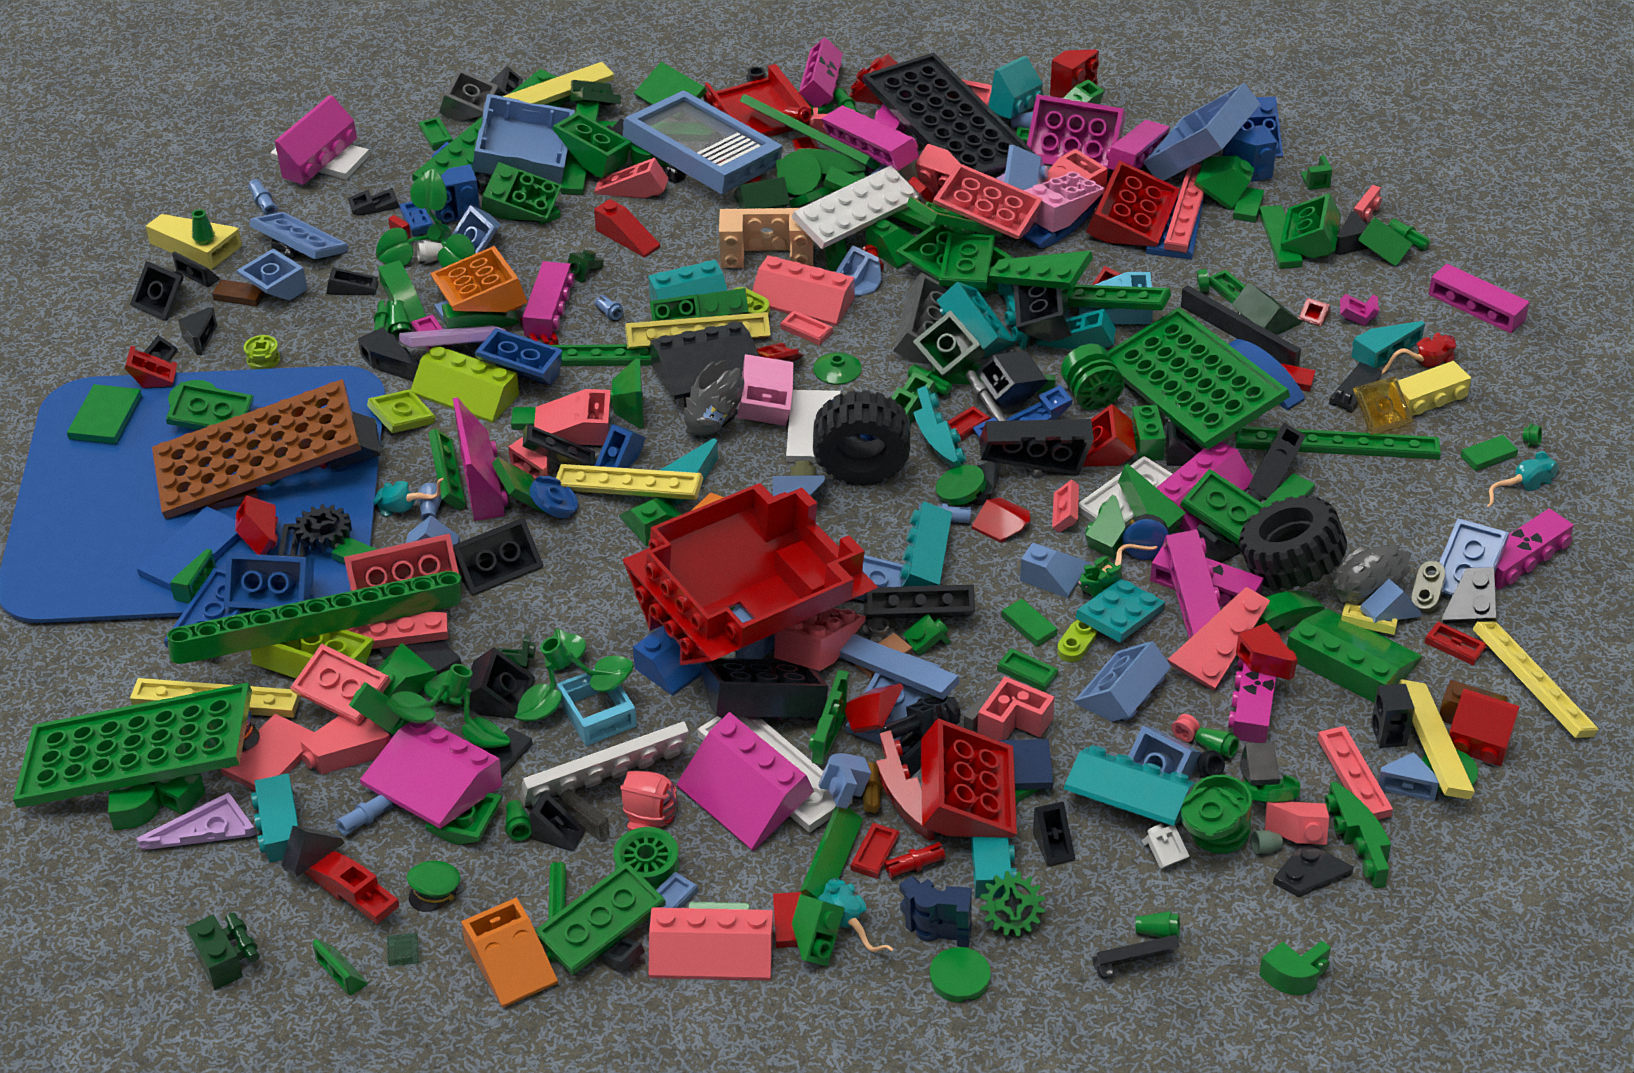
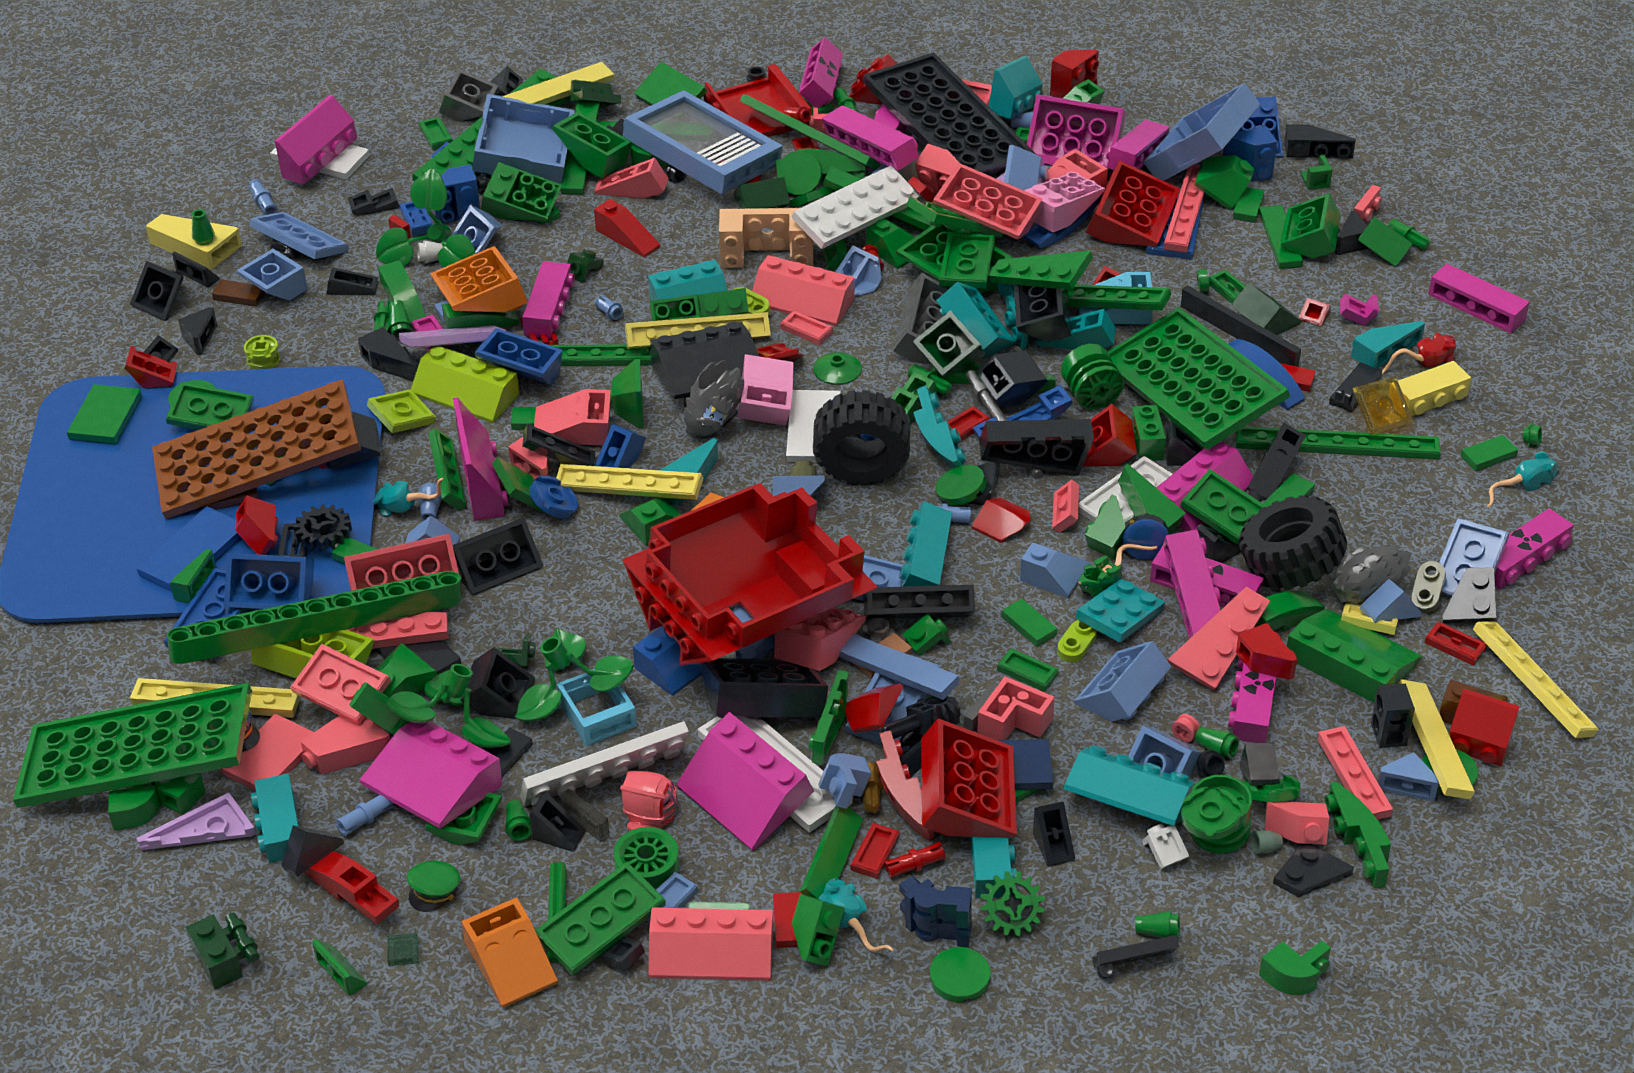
(1312, 142): none -> black slope

